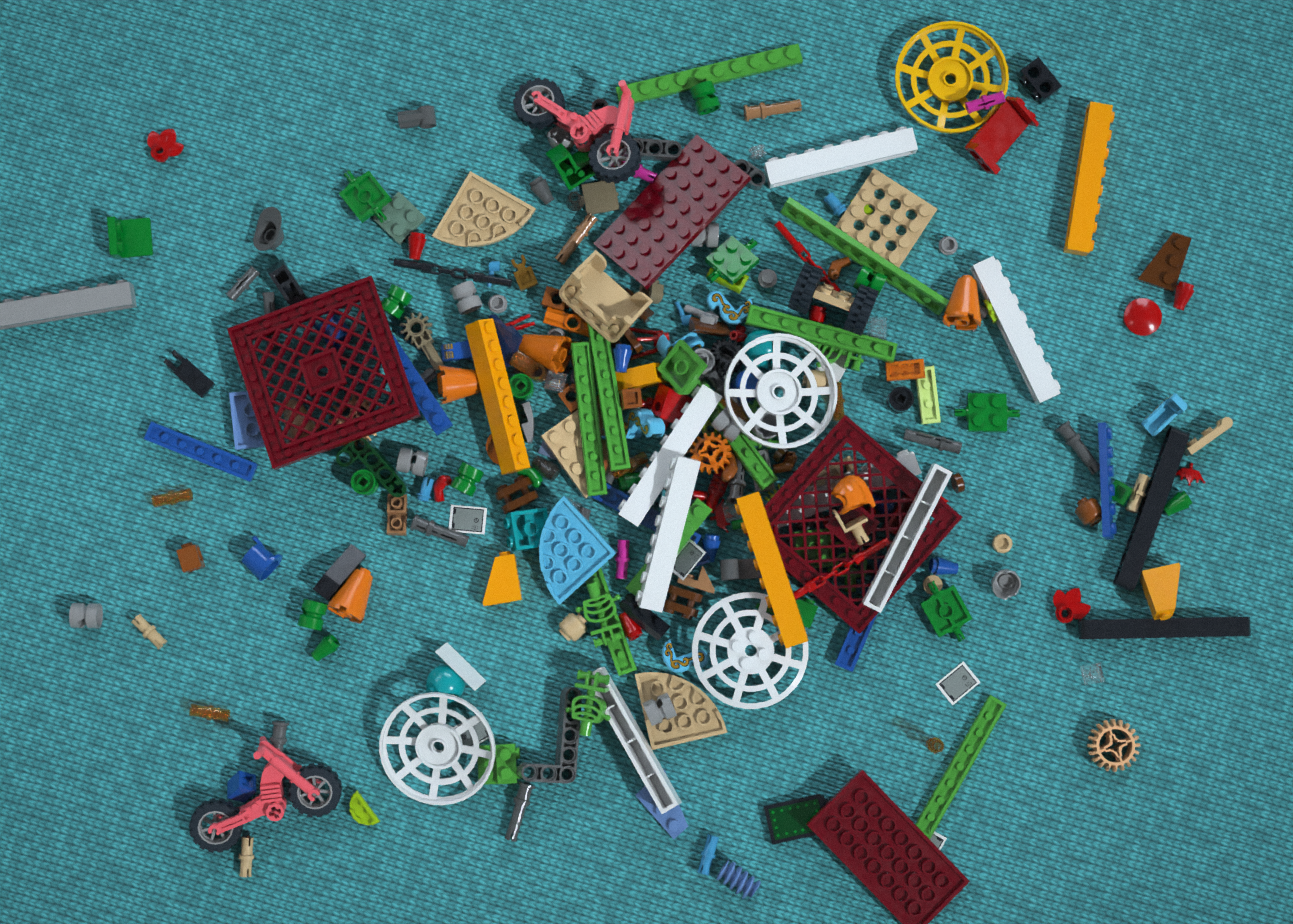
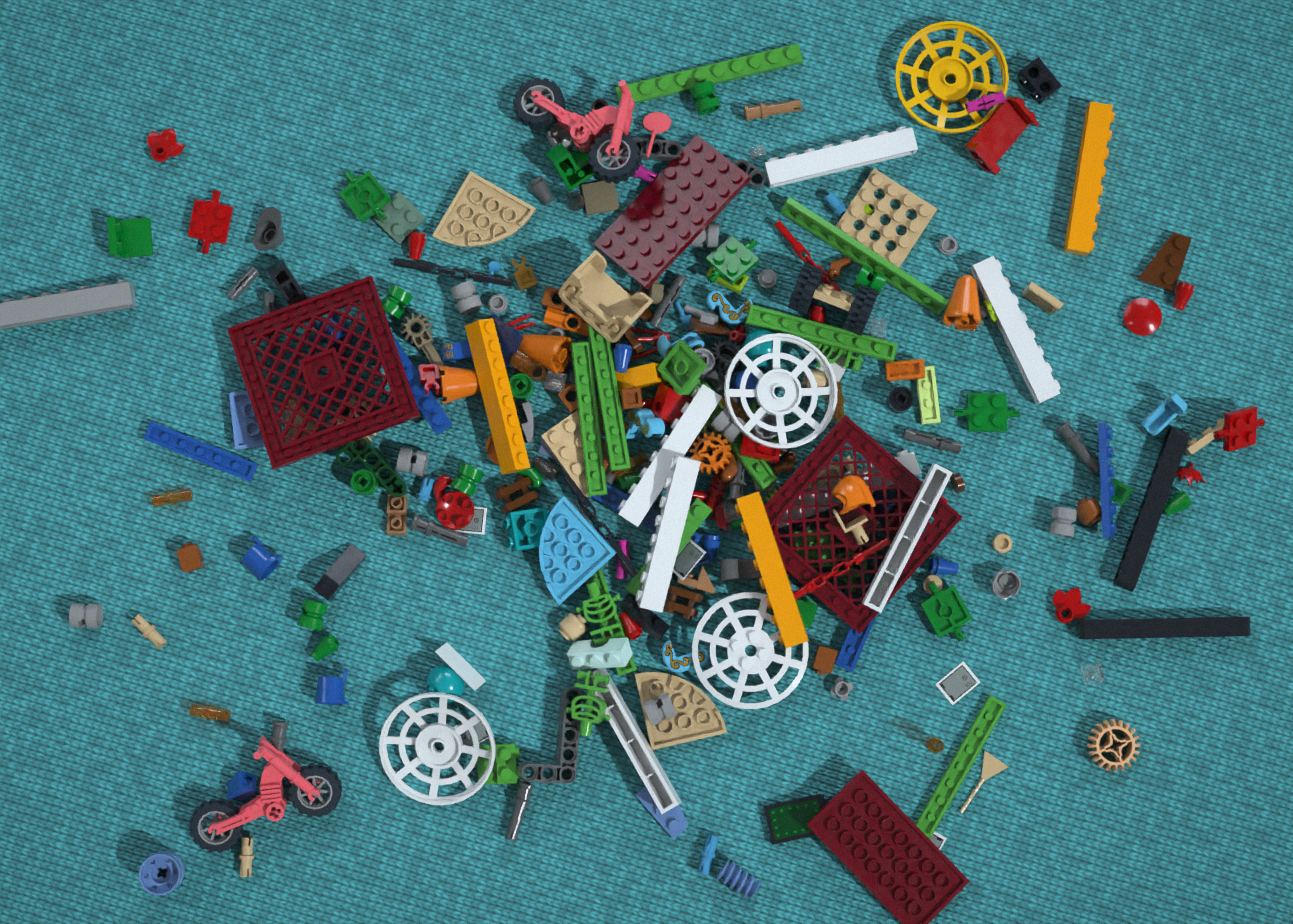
(150, 873): none -> medium blue wheel
(191, 375): black hinge -> none
(210, 222): none -> red plate
(331, 690): none -> blue hat
(353, 596): orange cone -> none
(361, 811): lime plate -> none
(422, 117): dark grey piece -> none
(429, 376): none -> red plate
(455, 510): none -> red dish
(503, 581): light orange slope -> none
(576, 238): medium nougat pin -> none
(584, 502): none -> black piece
(613, 654): none -> light aqua arch
(655, 123): none -> coral piece
(667, 301): none -> dark grey pin
(757, 451): none -> red plate
(824, 660): none -> dark orange brick
(836, 690): none -> light grey plate
(990, 767): none -> tan piece
(1042, 298): none -> tan tile
(1062, 522): none -> light grey wheel
(1138, 493): tan pin -> none
(1161, 589): light orange slope -> none
(1239, 428): none -> red plate

